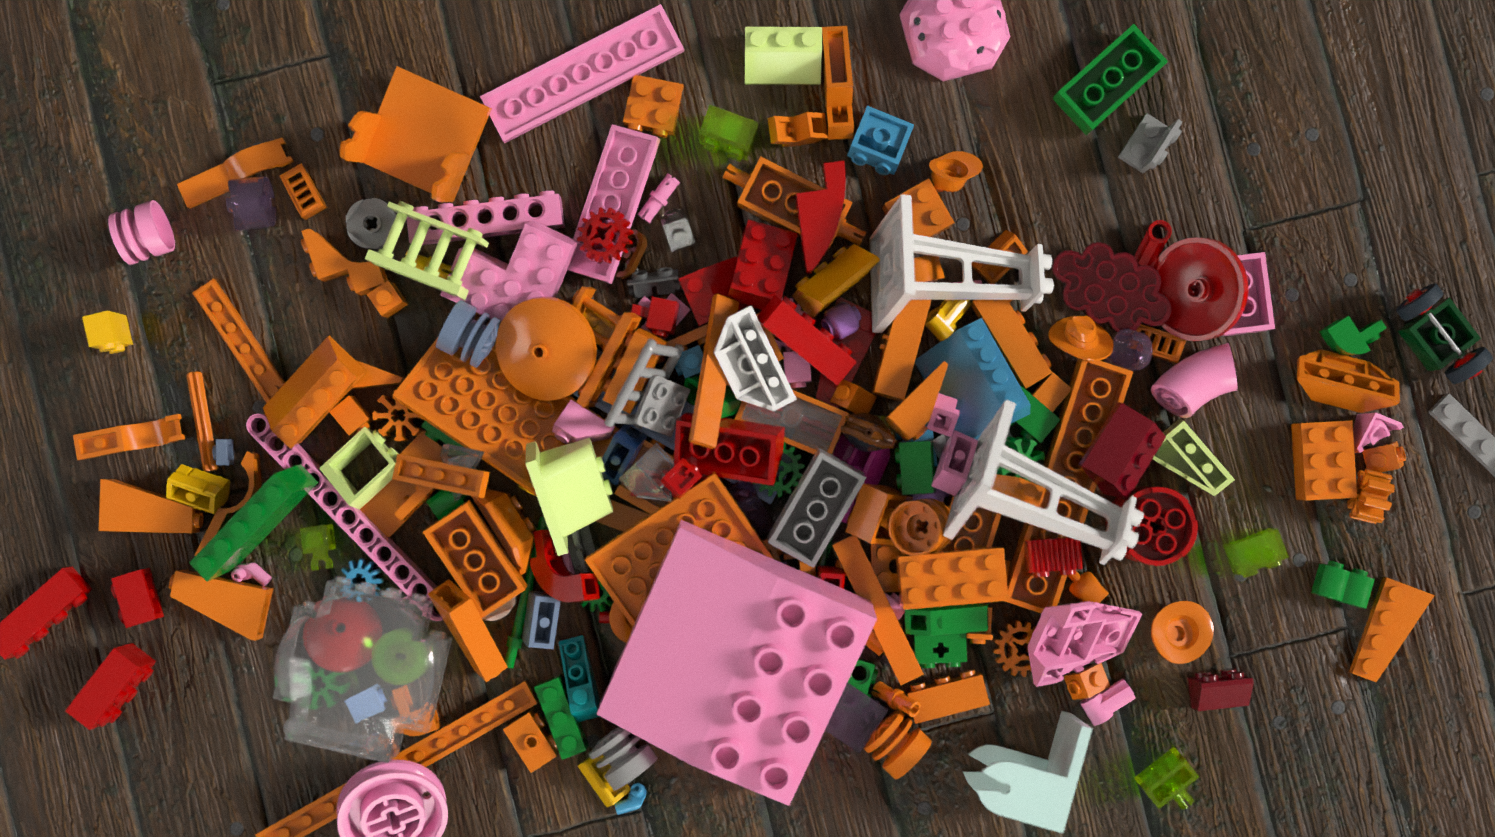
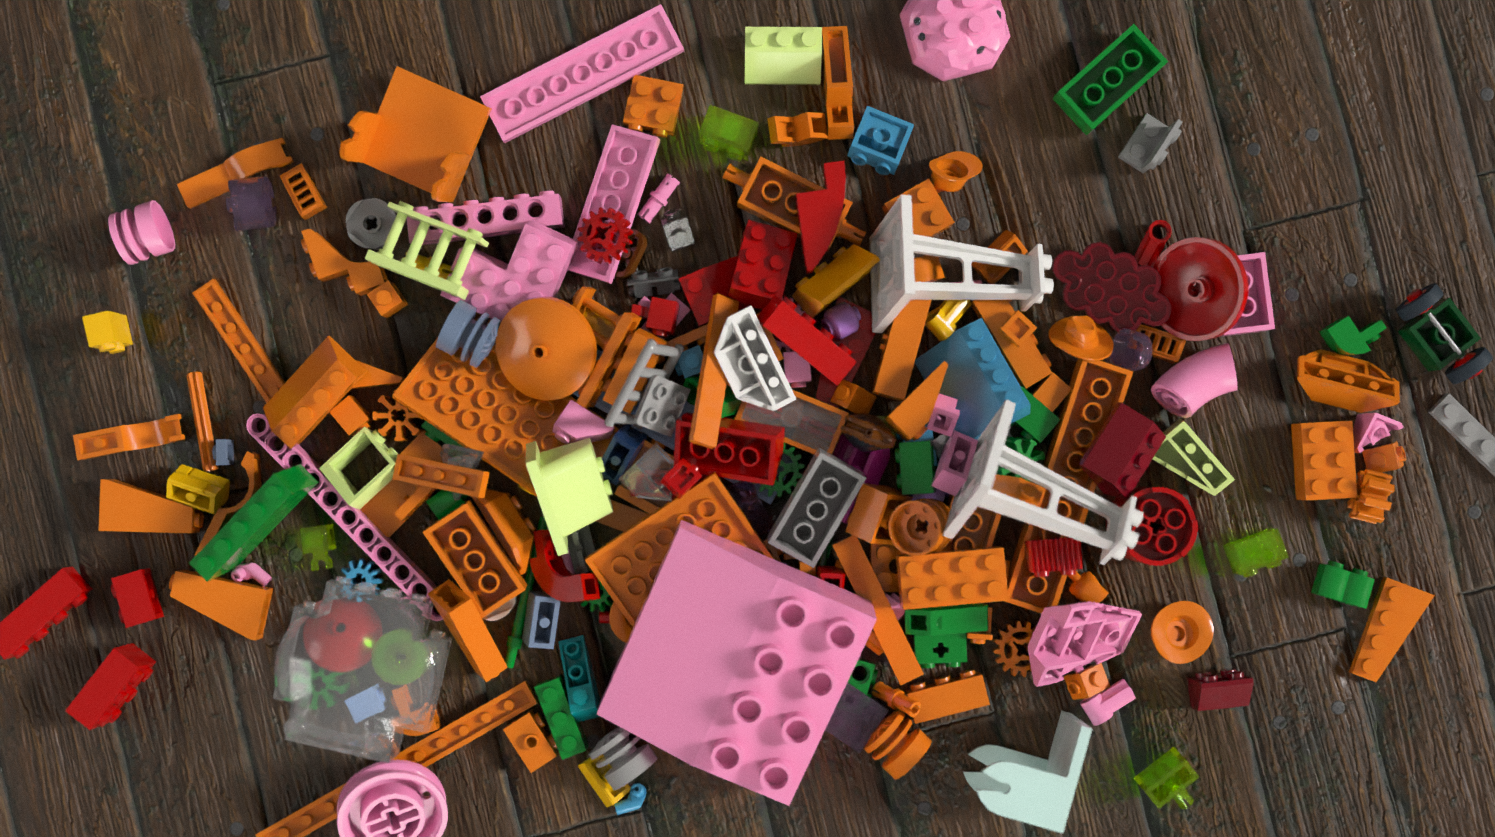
(1018, 328): none -> orange plate

